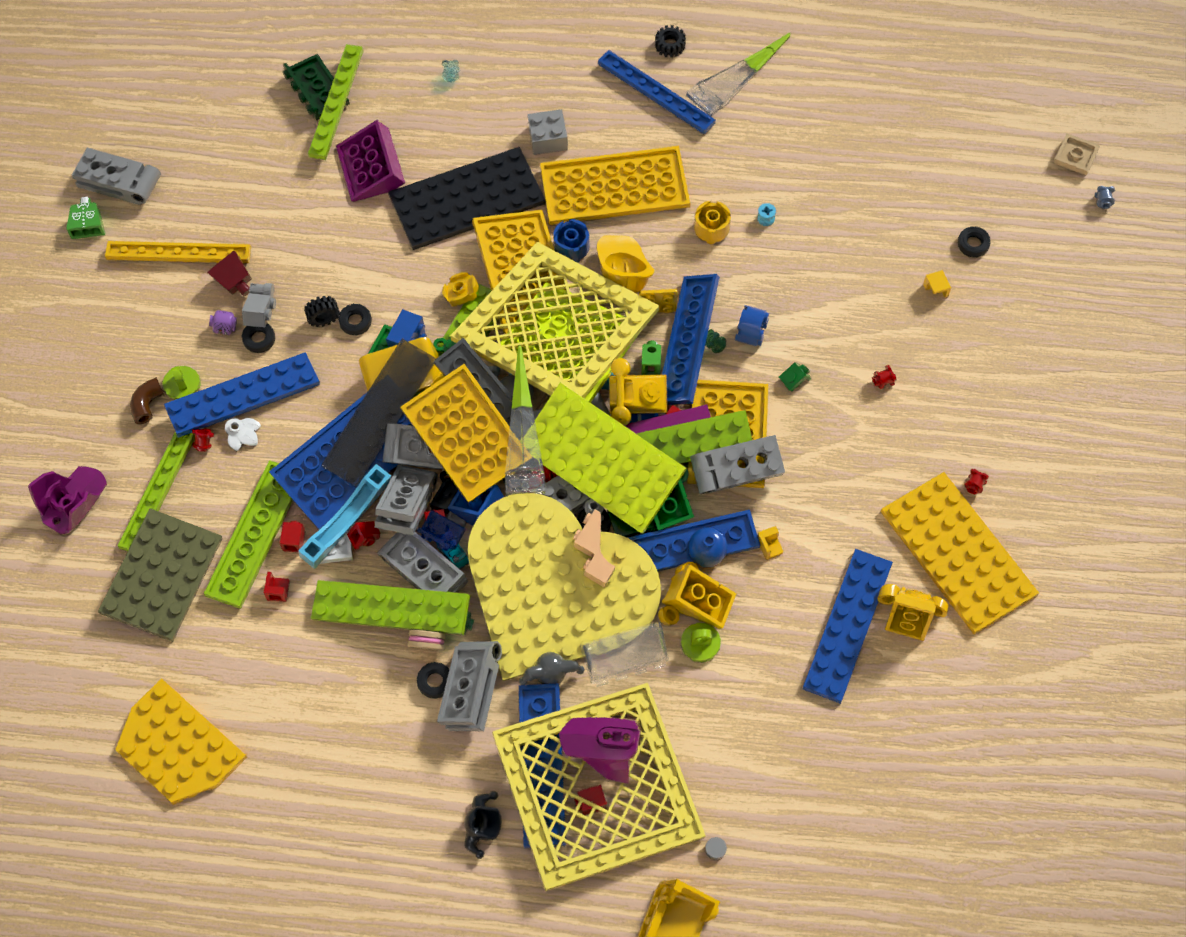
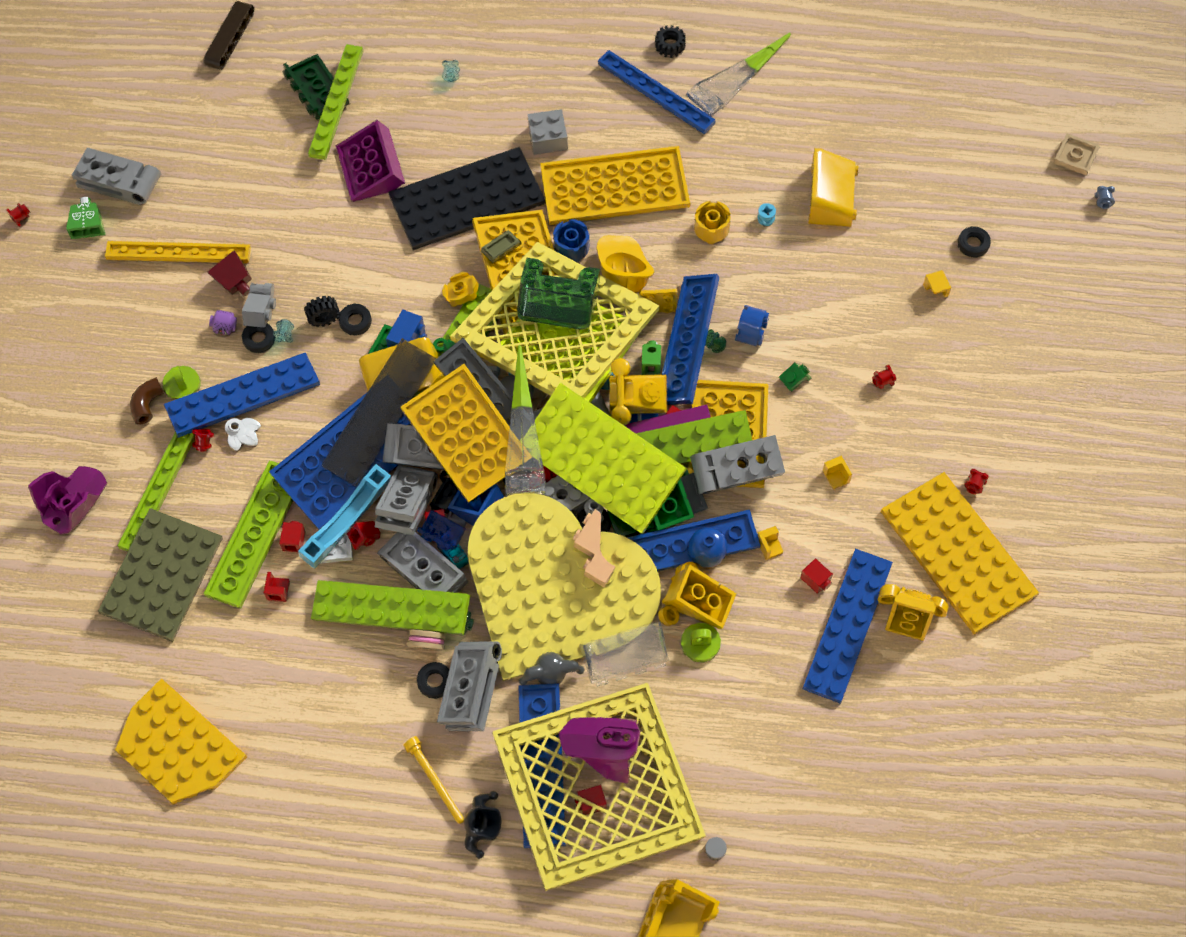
(18, 213): none -> red brick
(229, 35): none -> dark brown beam
(283, 331): none -> clear light blue brick
(413, 747): none -> yellow piece
(500, 246): none -> olive tile
(557, 299): none -> clear green windscreen
(695, 499): none -> dark grey tile
(816, 576): none -> red brick
(832, 189): none -> yellow windscreen
(837, 472): none -> yellow panel

